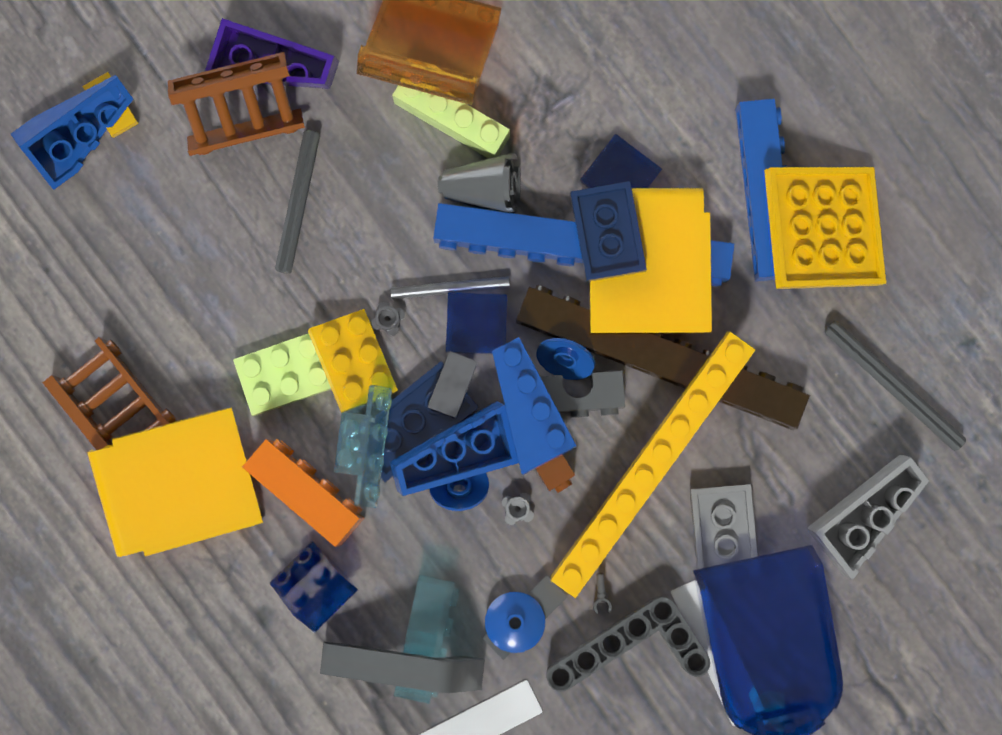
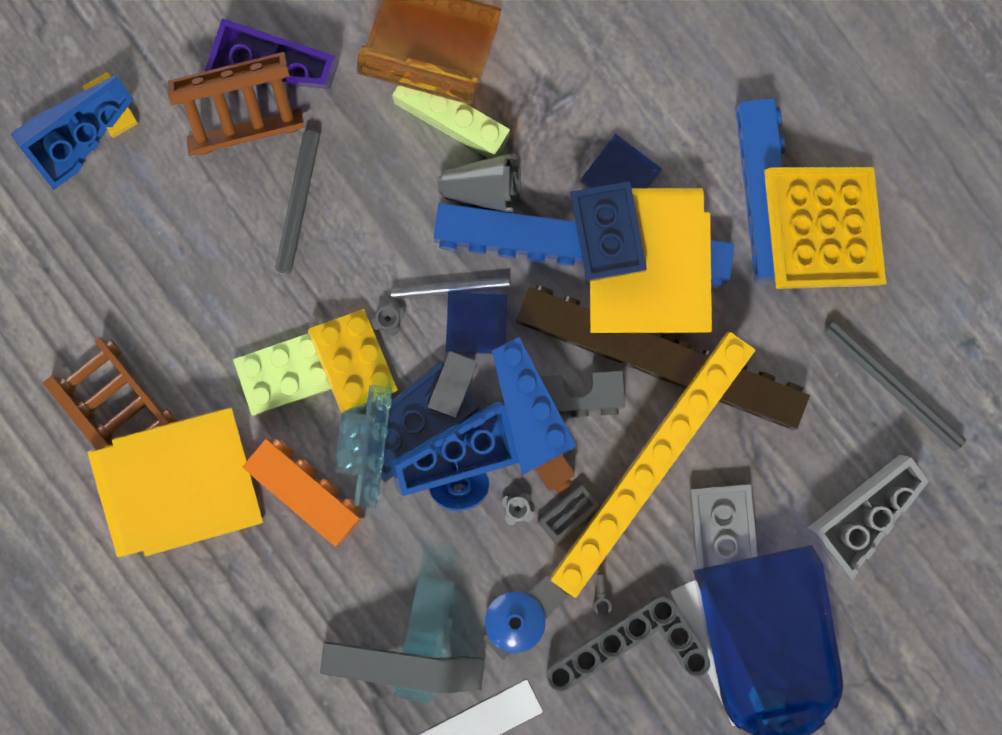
(313, 586): clear blue slope -> none
(550, 530): none -> dark grey tile
(565, 358): blue dish -> none

